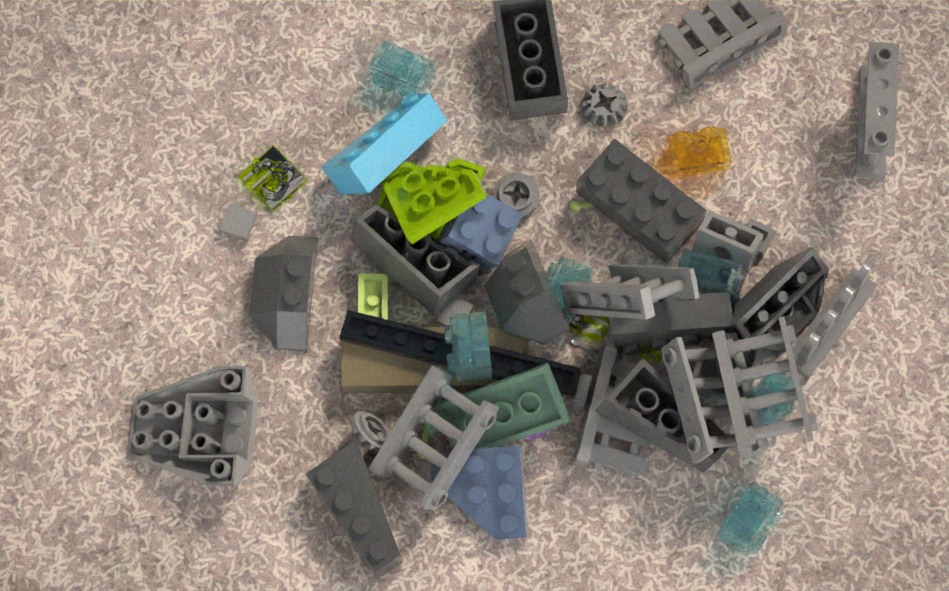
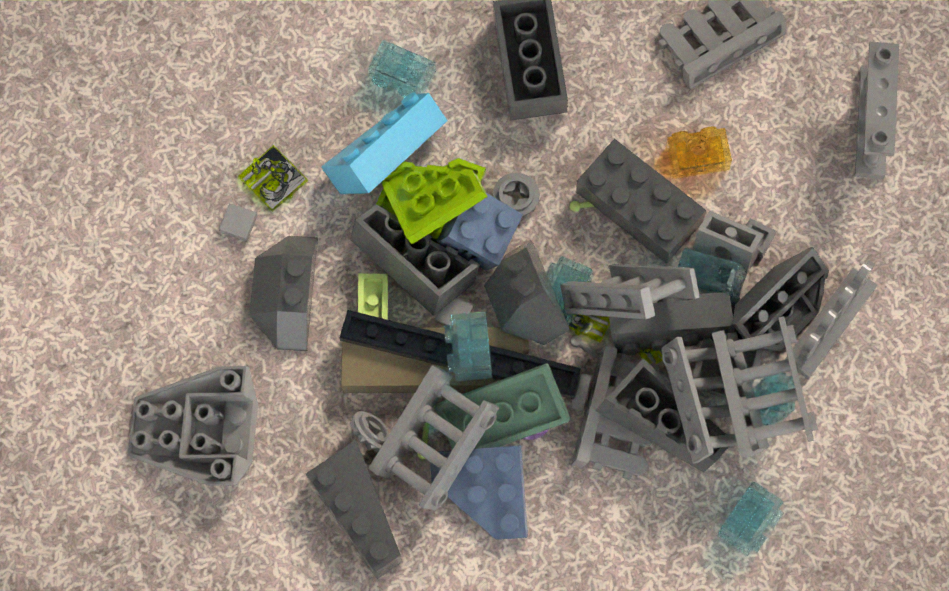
(601, 116): light grey gear -> none

